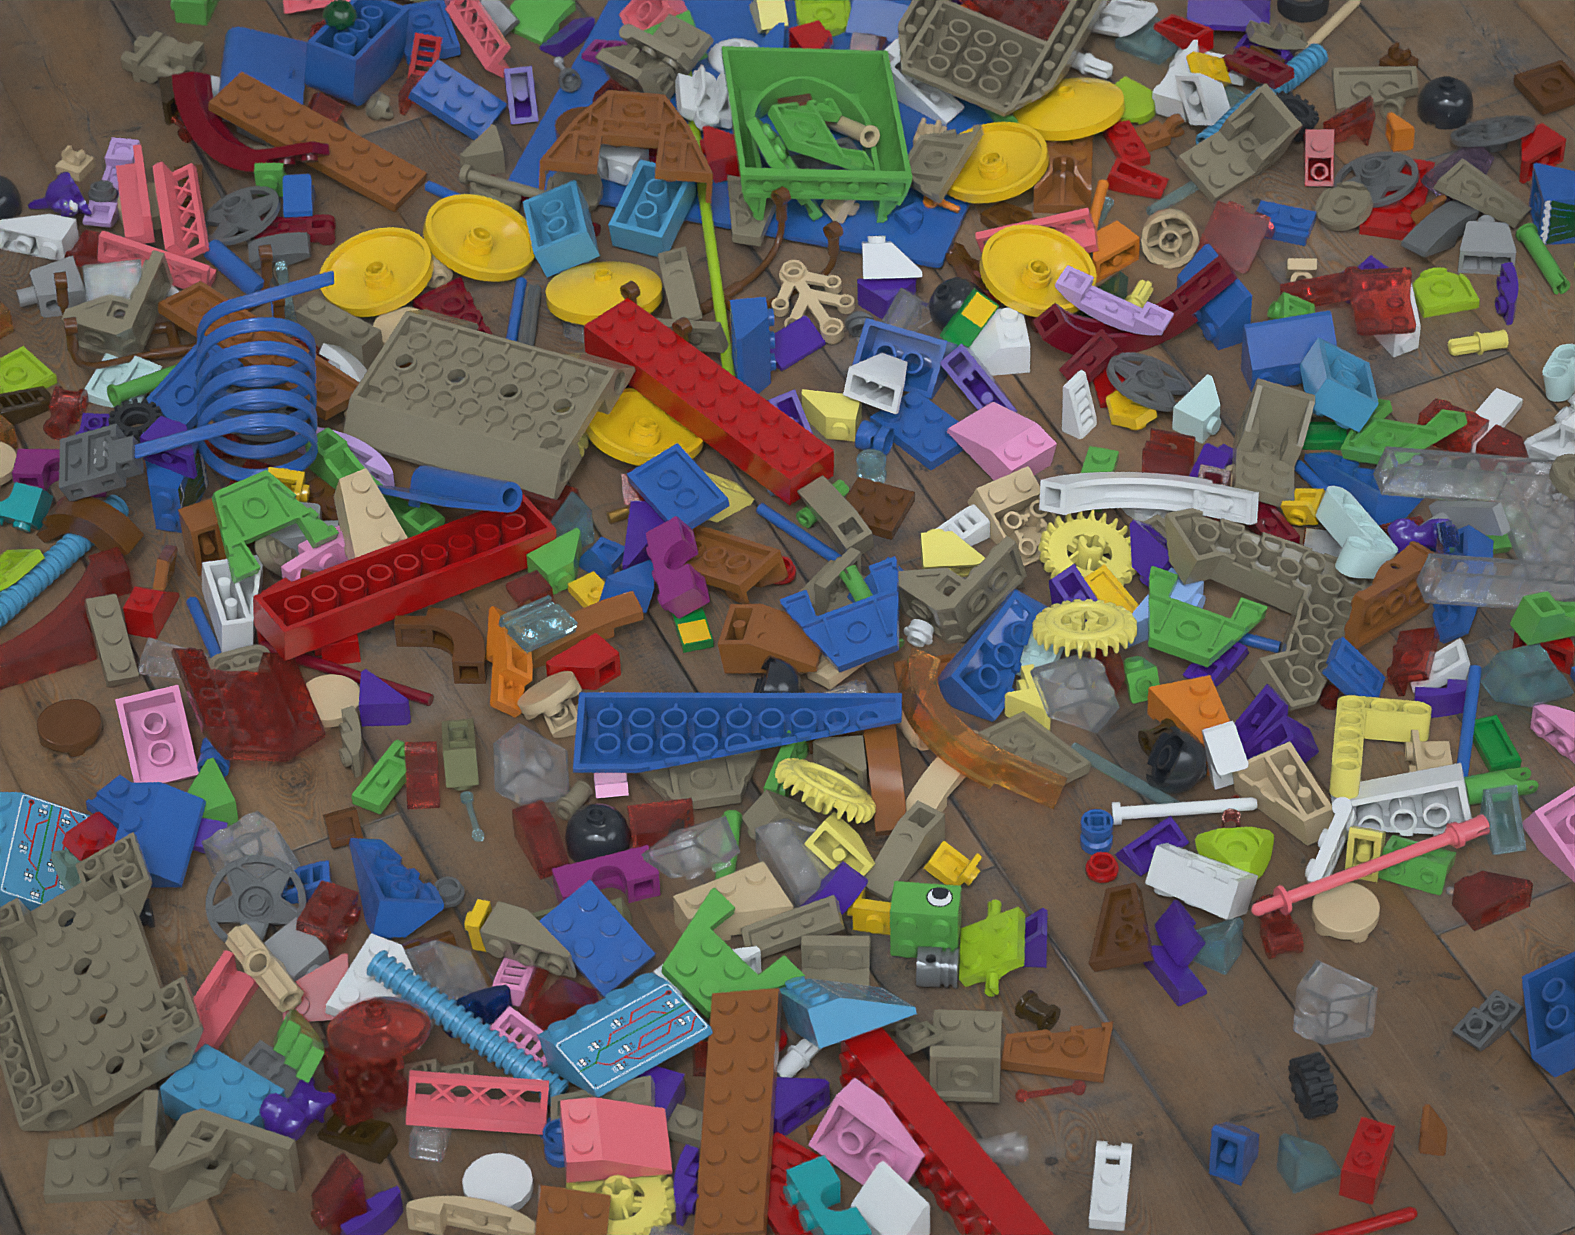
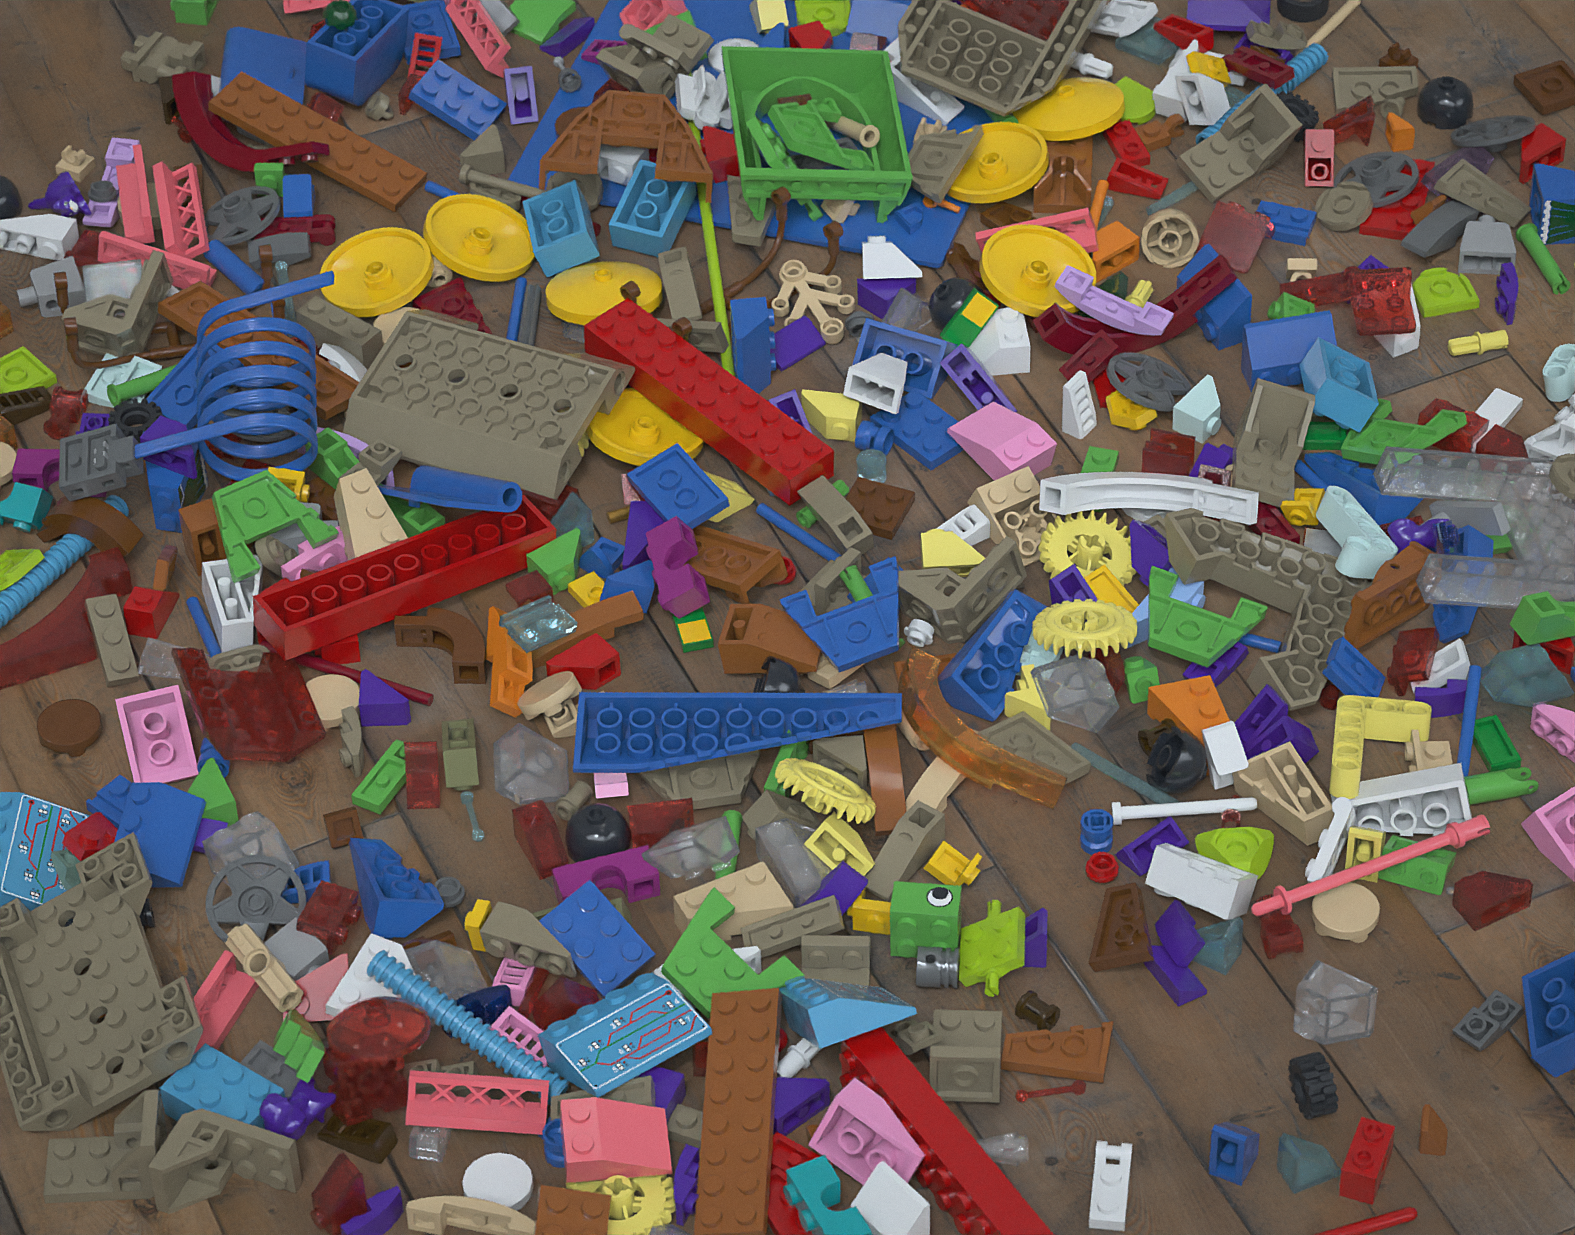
(378, 459): none -> dark tan slope
(1503, 813): clear light blue slope -> none

